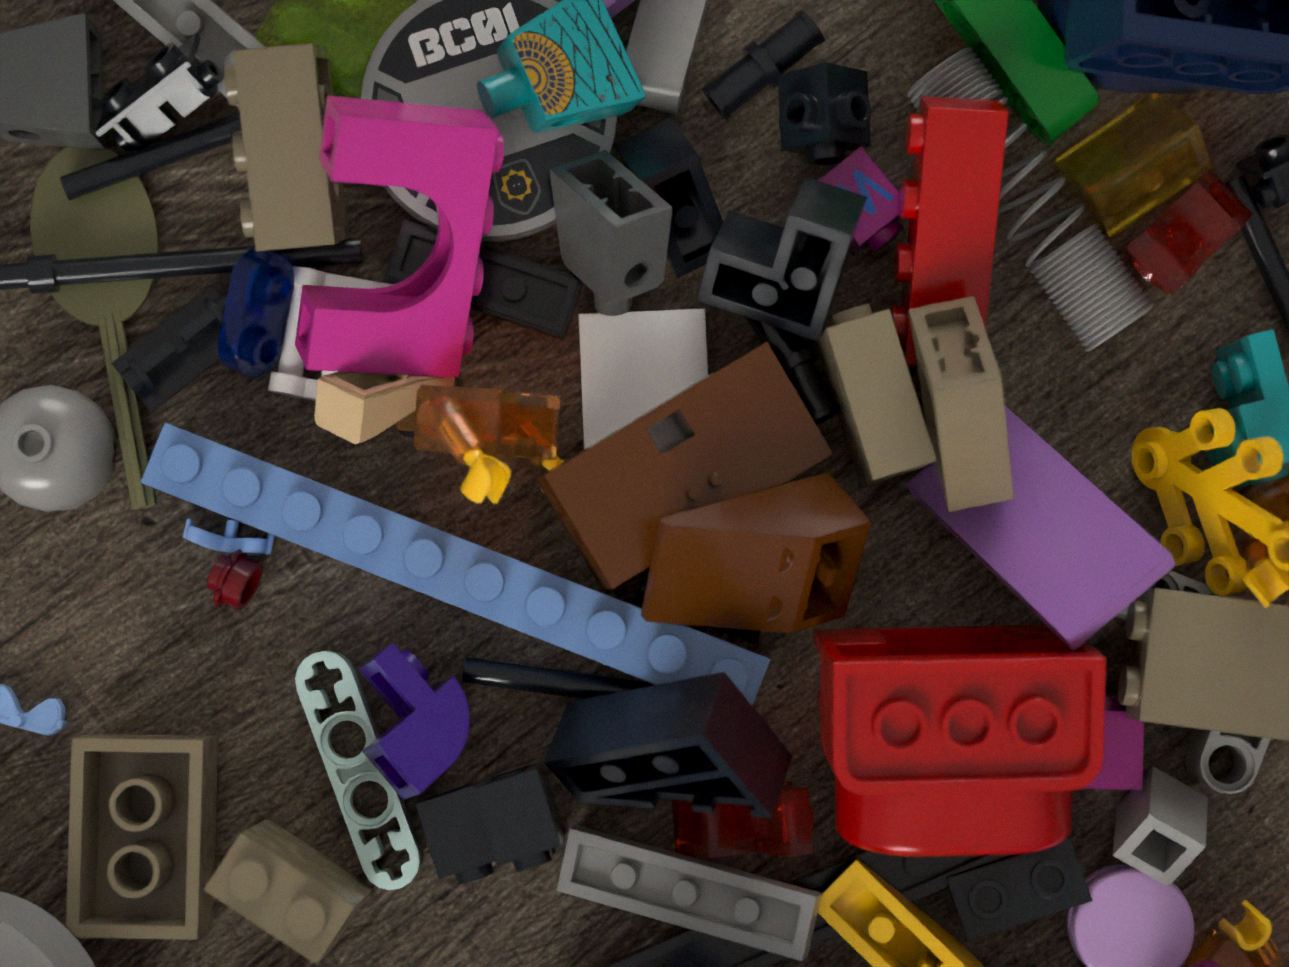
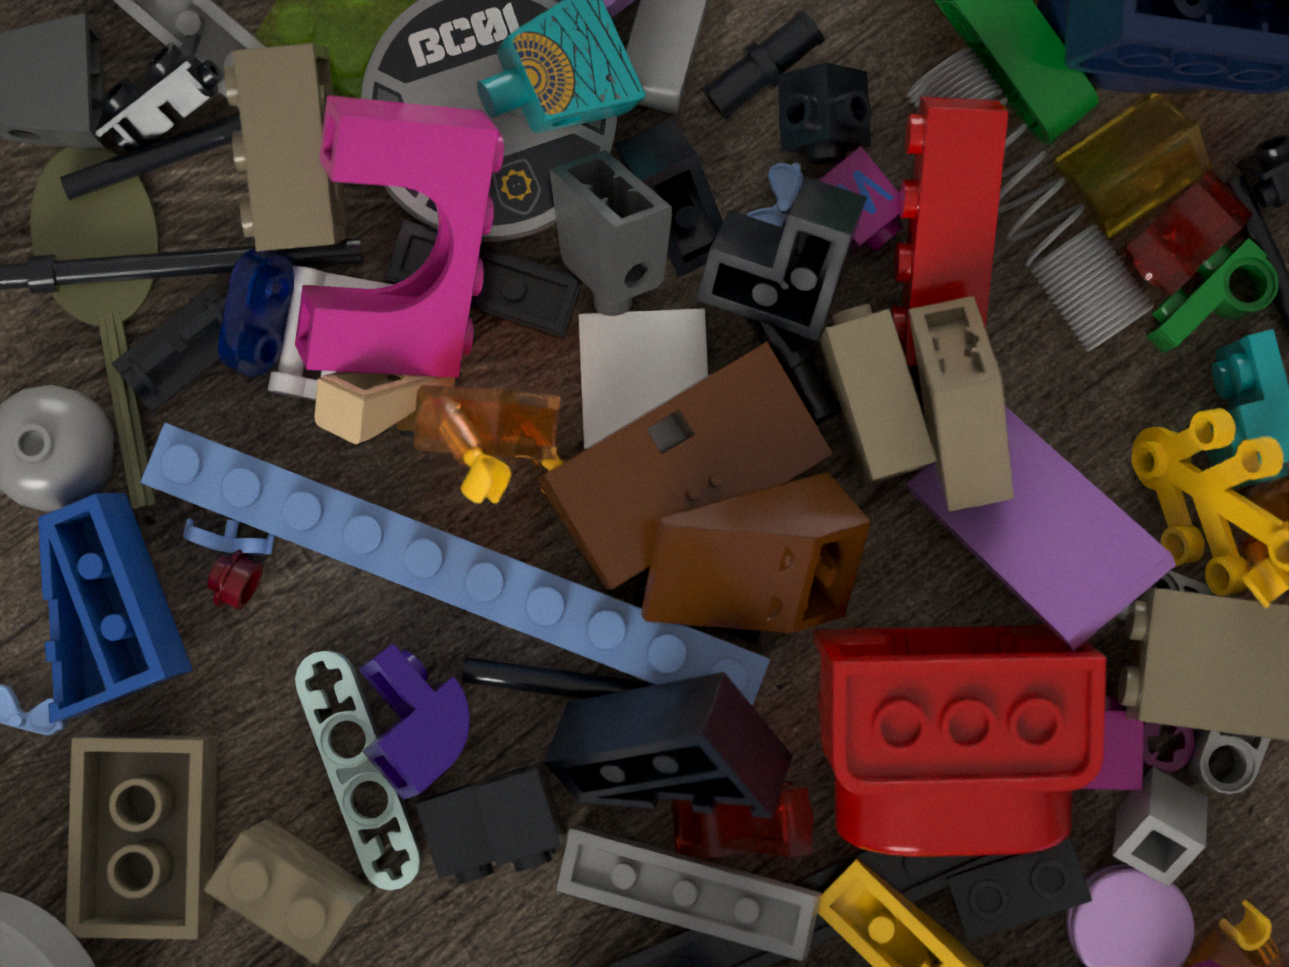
(105, 608): none -> blue wedge
(785, 184): none -> light blue piece
(1175, 757): none -> magenta bush
(1184, 312): none -> green plate

